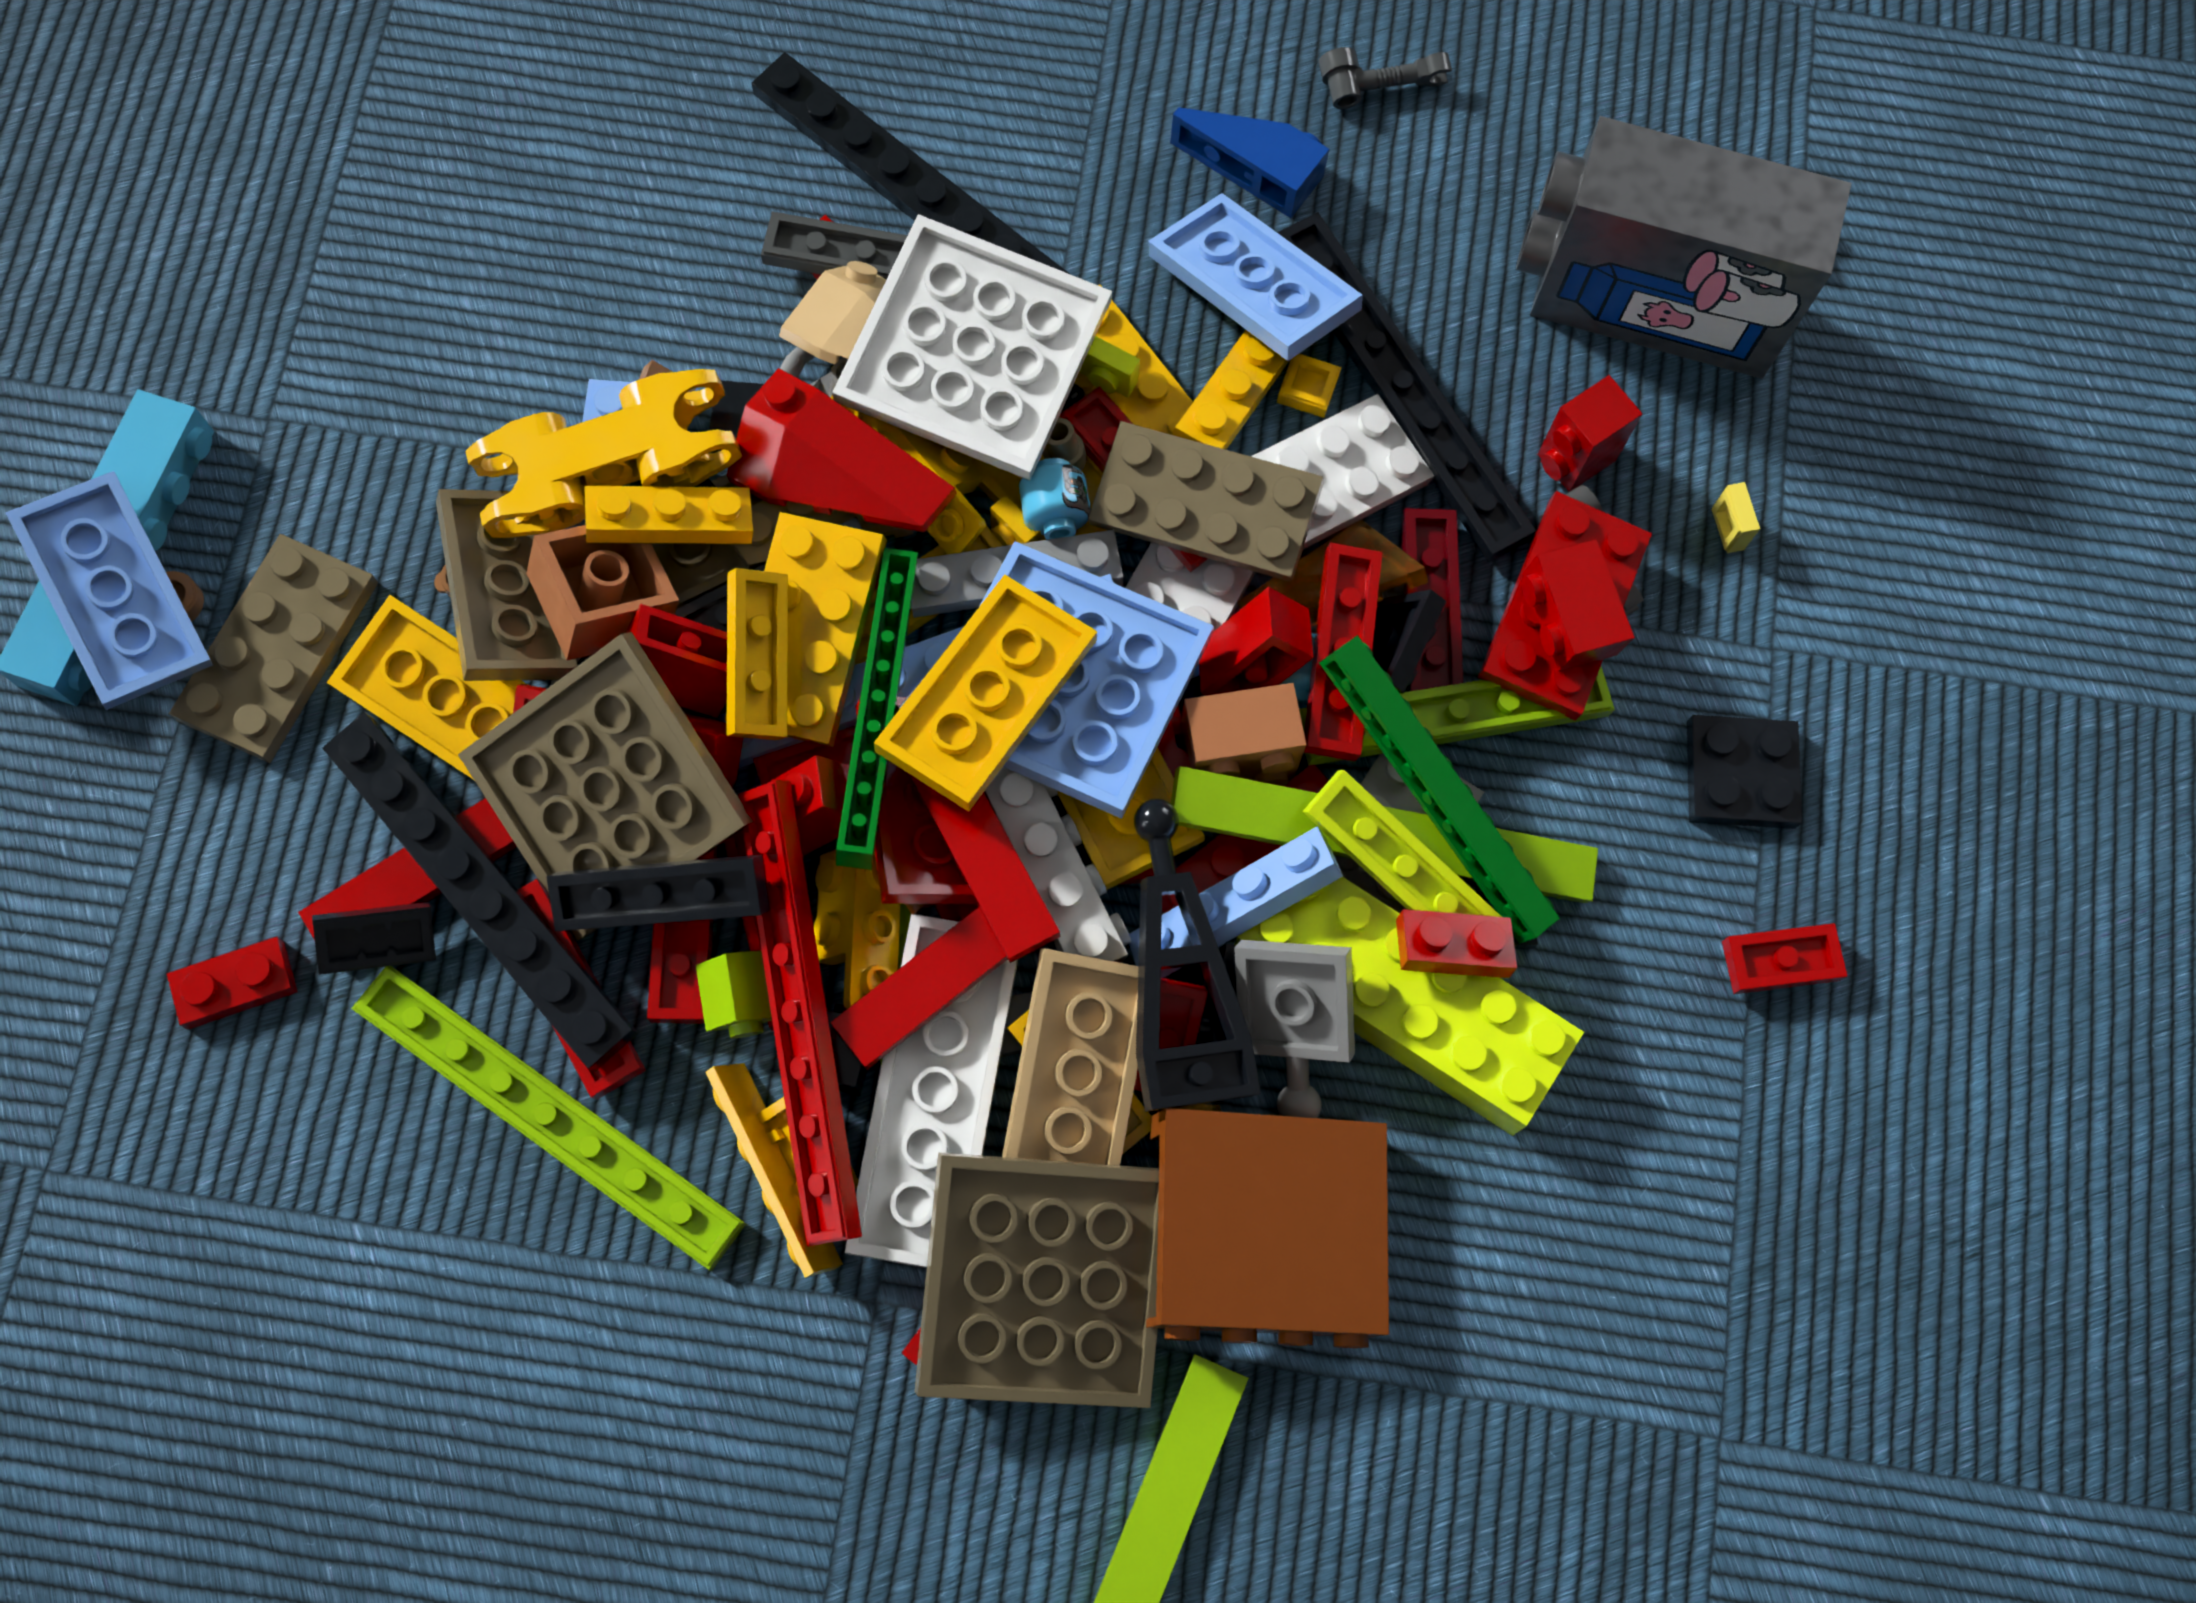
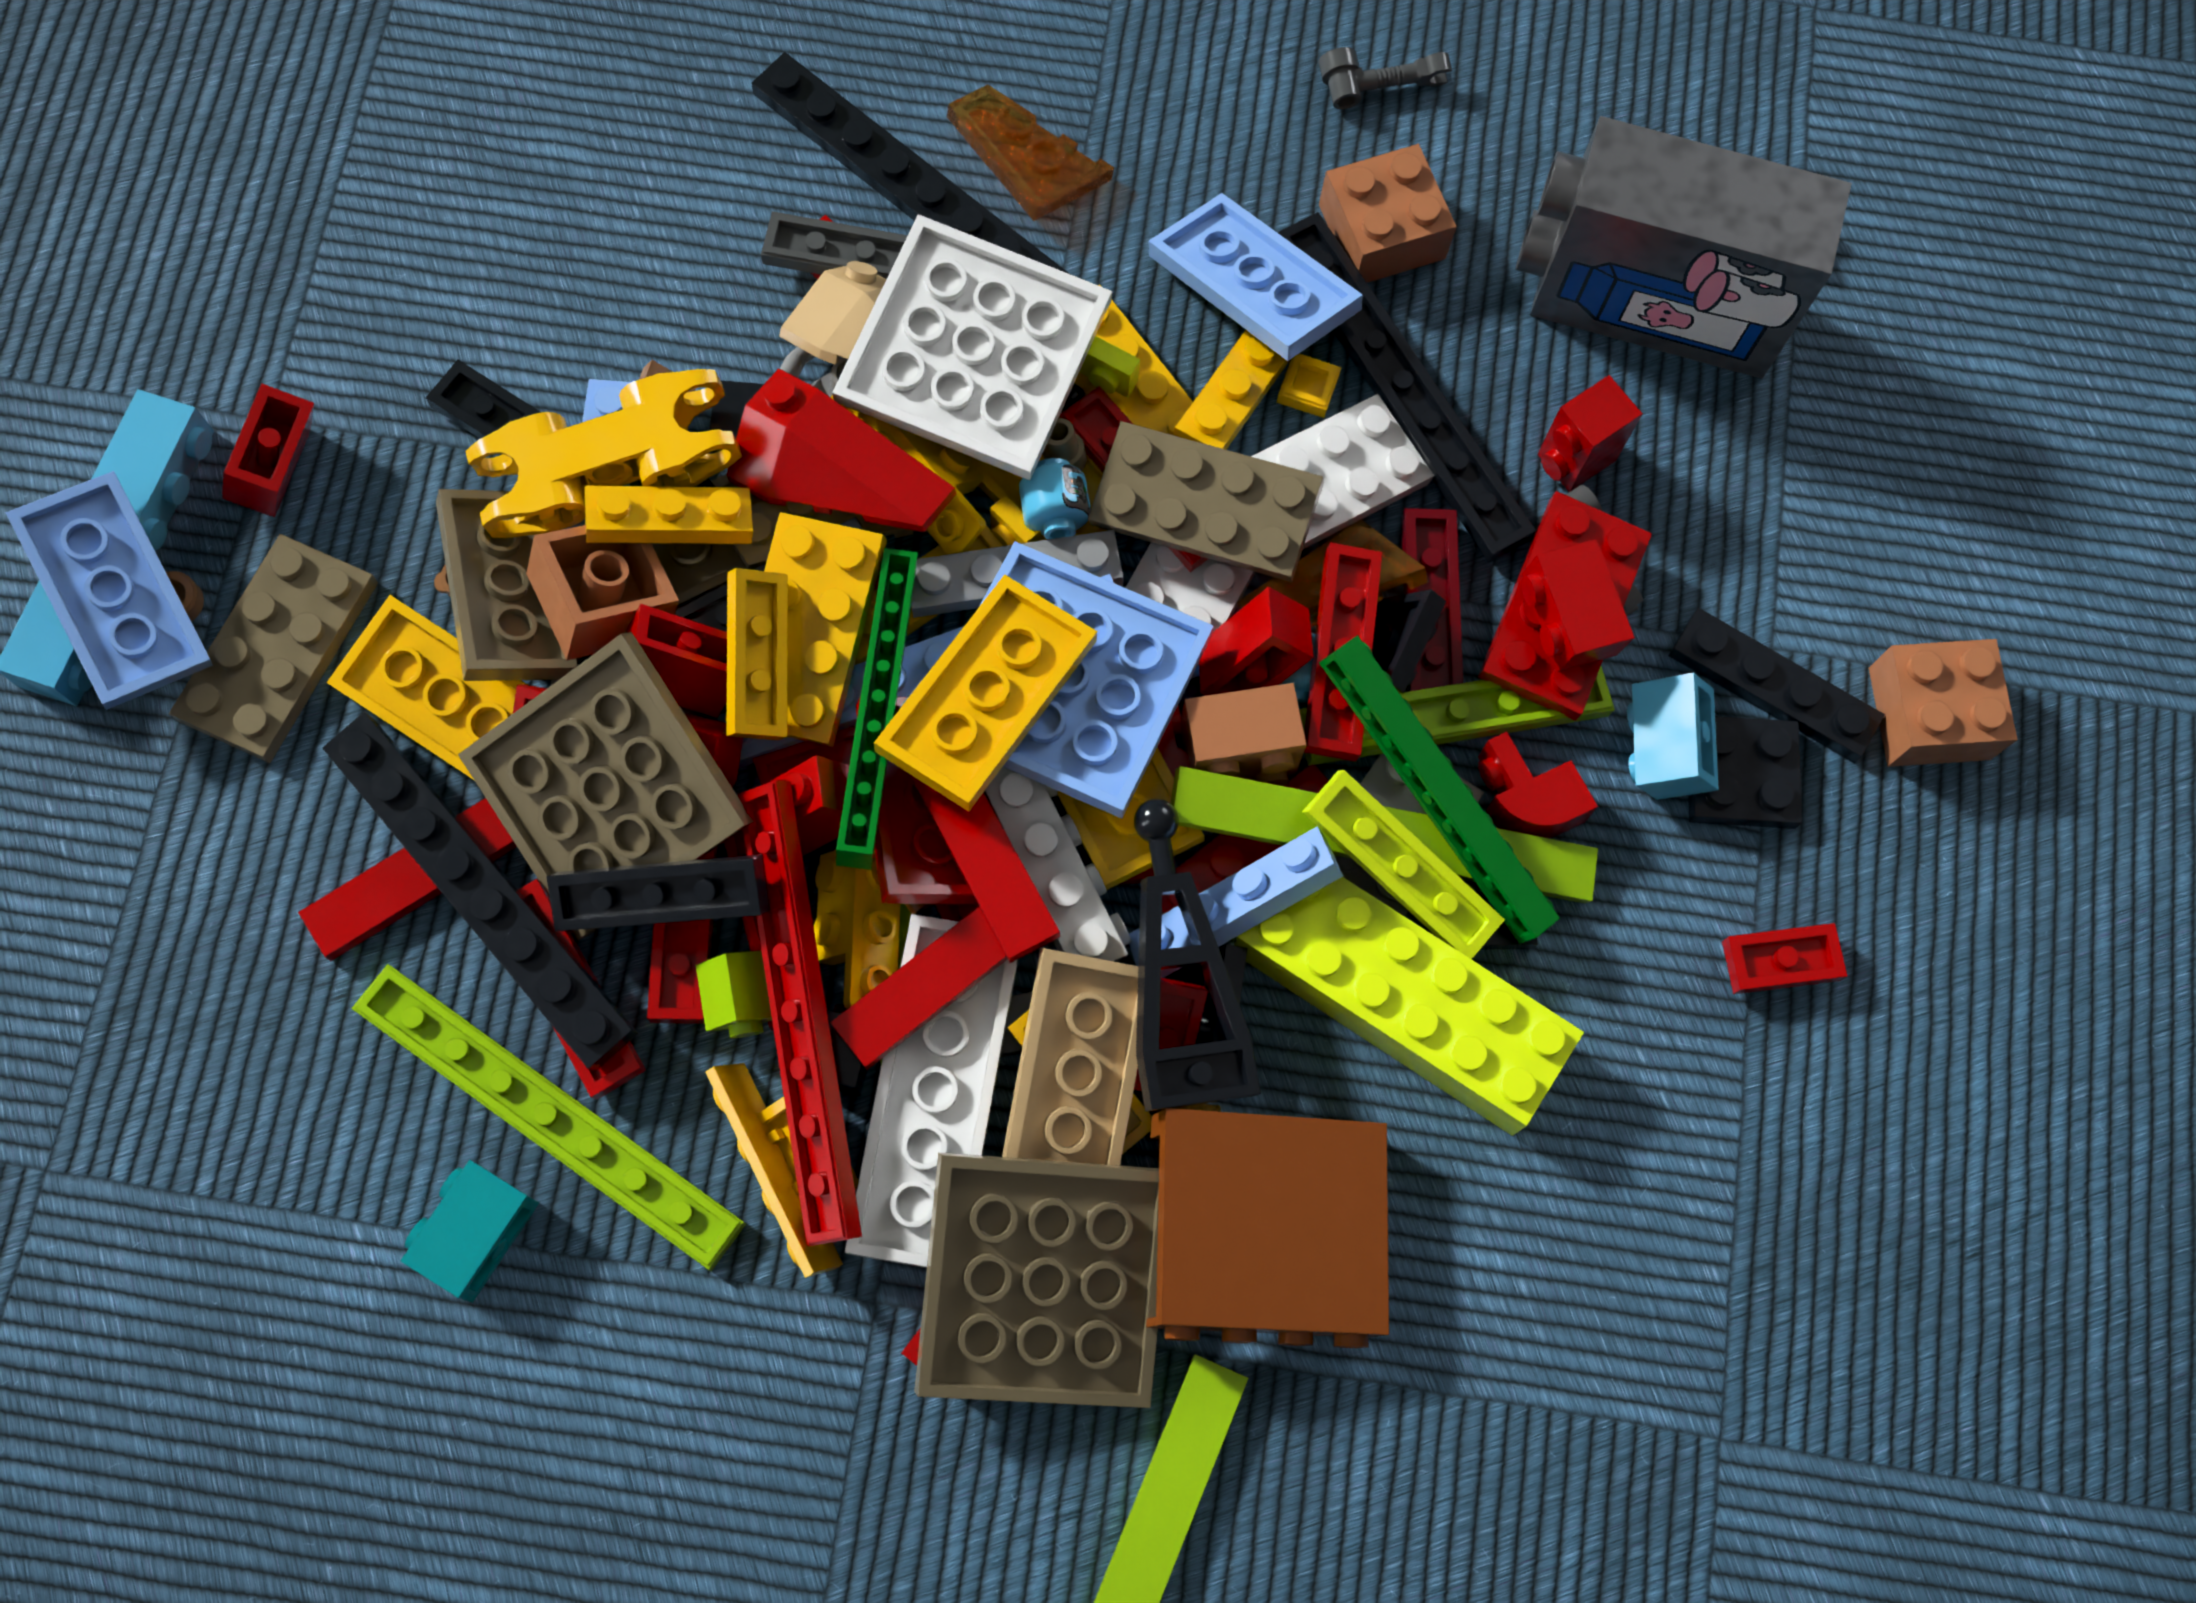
(231, 983): red plate -> none
(267, 450): none -> red brick
(374, 938): black plate -> none
(468, 1230): none -> teal brick
(476, 401): none -> black plate
(1025, 157): none -> clear orange wing
(1256, 154): blue slope -> none
(1297, 1009): light grey plate -> none
(1388, 213): none -> nougat brick
(1456, 943): red plate -> none
(1531, 805): none -> red brick
(1673, 736): none -> medium azure brick
(1735, 518): light yellow tile -> none
(1776, 685): none -> black plate
(1942, 702): none -> nougat brick

